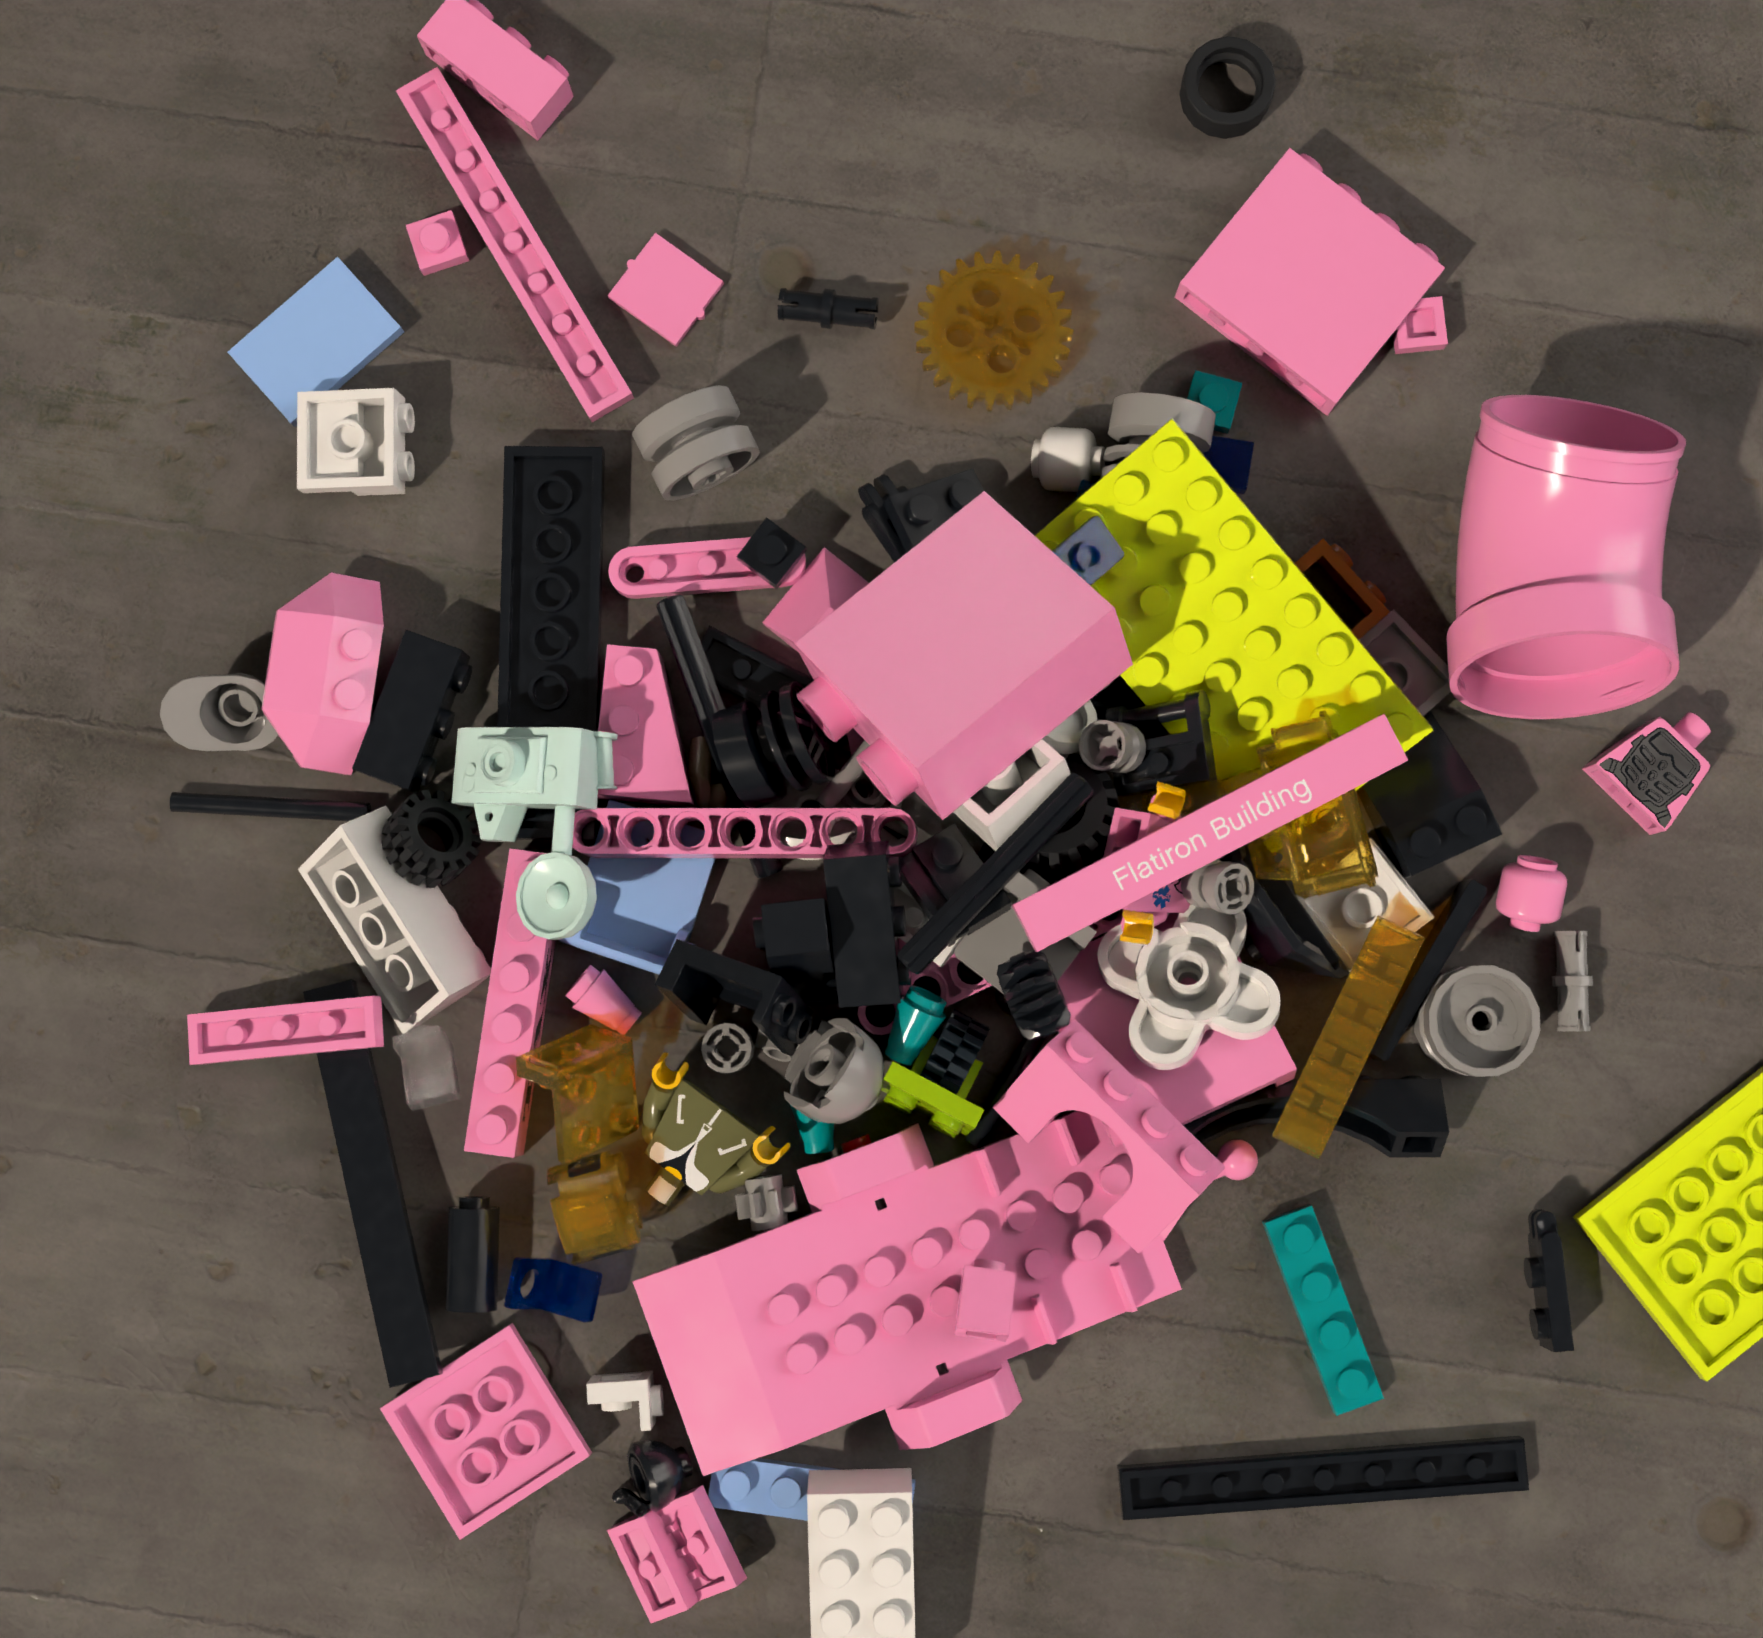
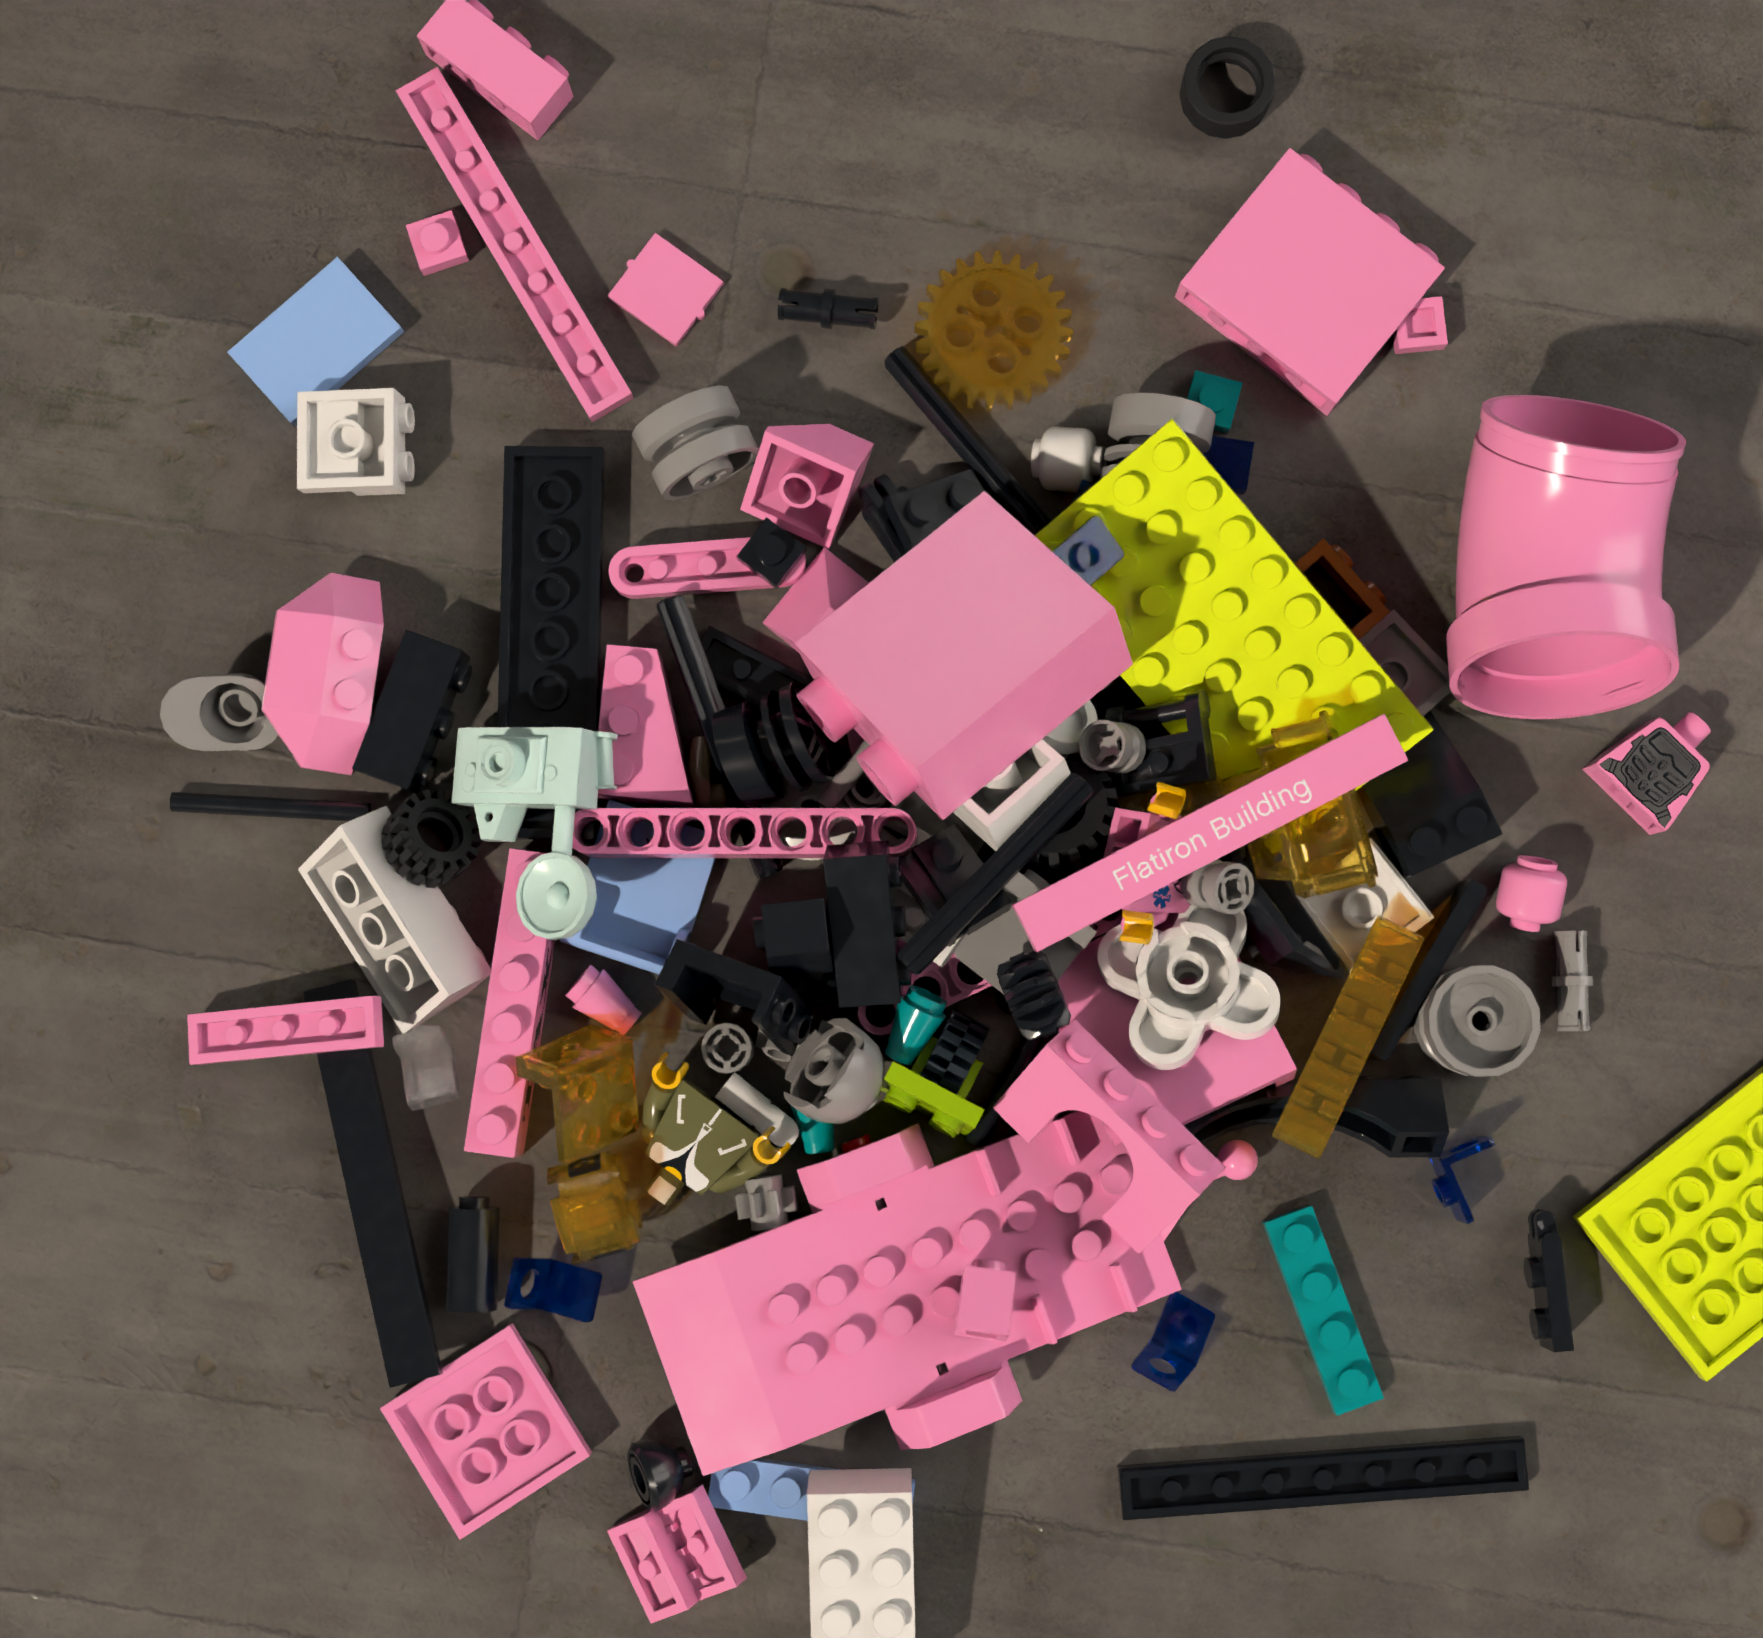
(618, 1391): white bracket -> none
(630, 1499): black leg -> none
(757, 1110): none -> white bar
(806, 479): none -> bright pink slope
(965, 440): none -> black axle
(1176, 1339): none -> clear blue bracket
(1446, 1184): none -> clear blue bracket

